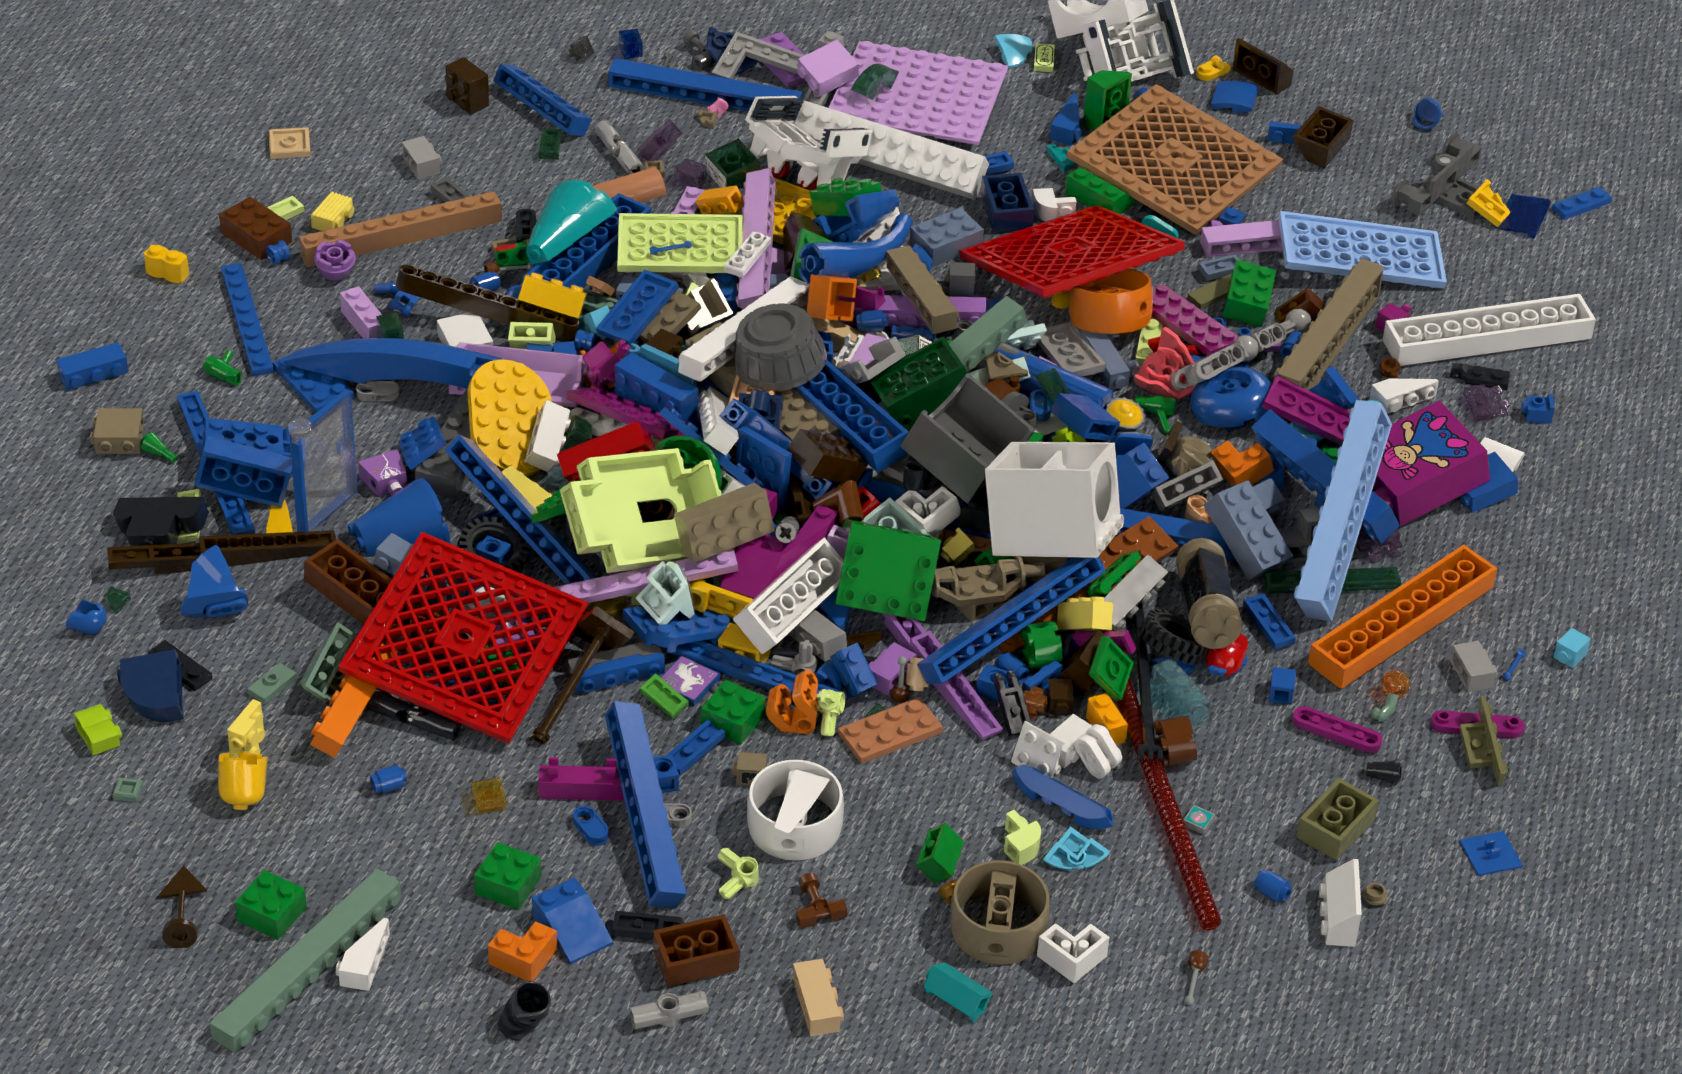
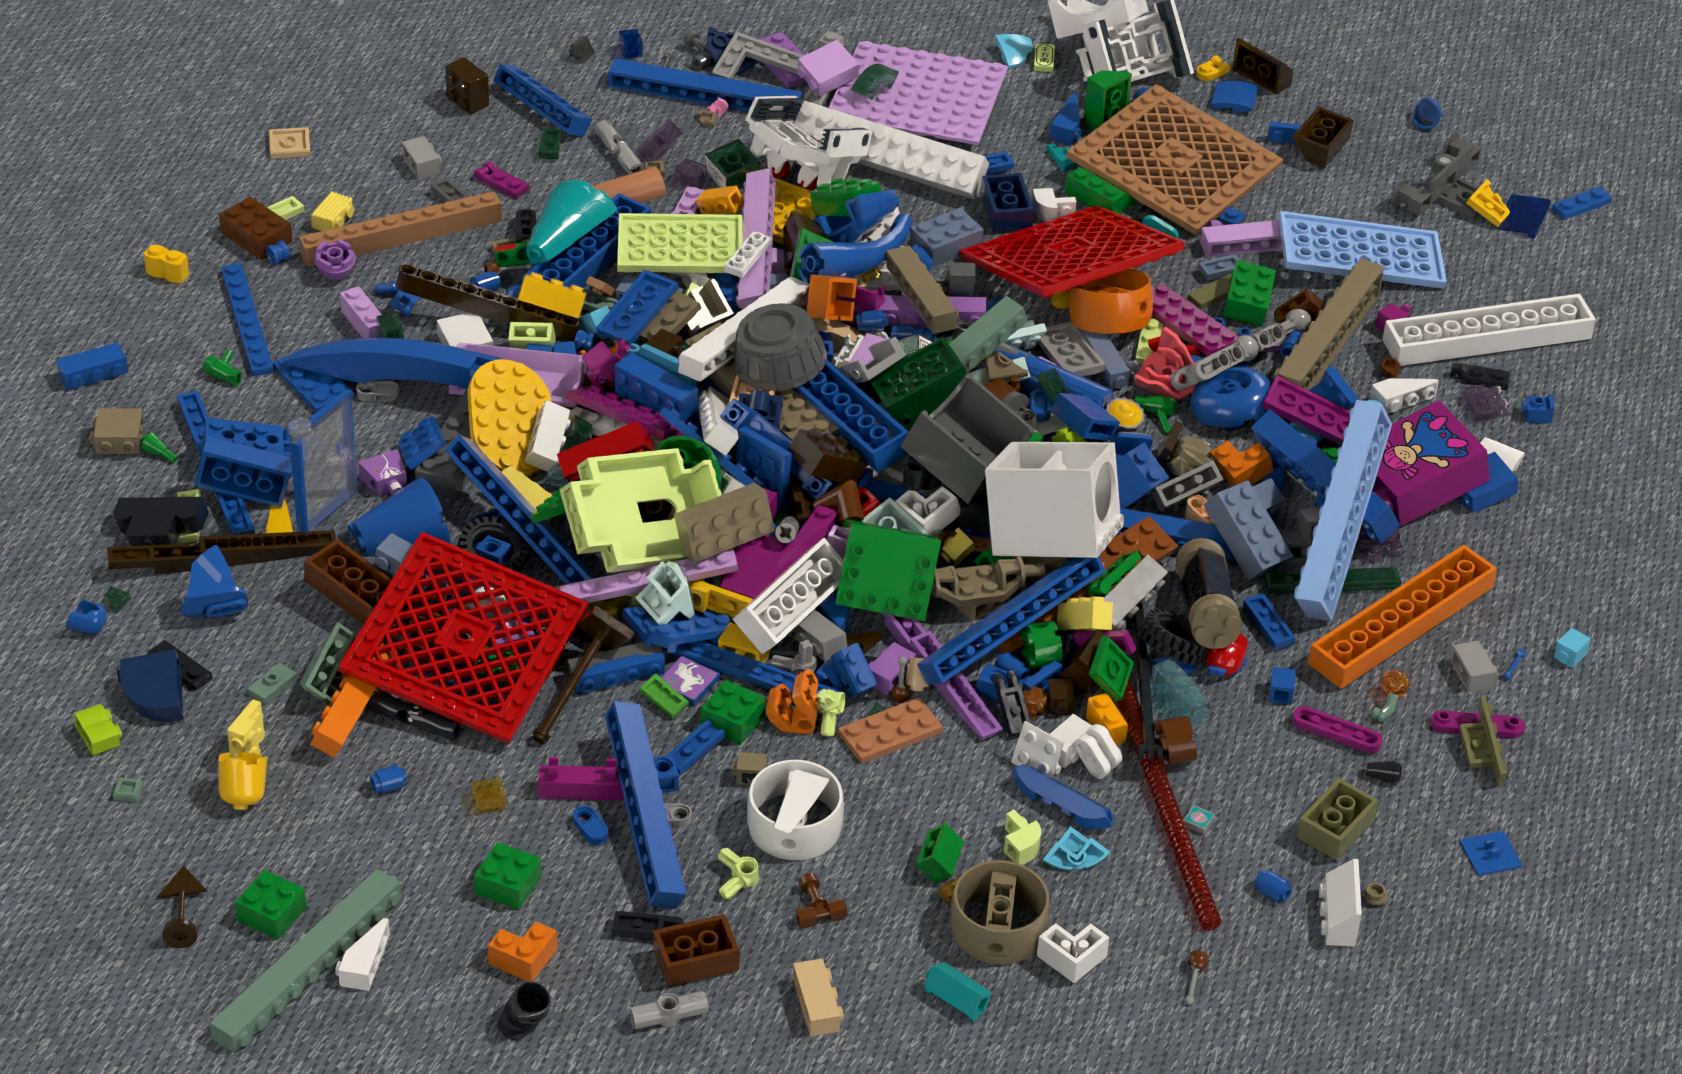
(501, 180): none -> magenta plate
(575, 919): blue slope -> none
(654, 250): blue hinge -> none

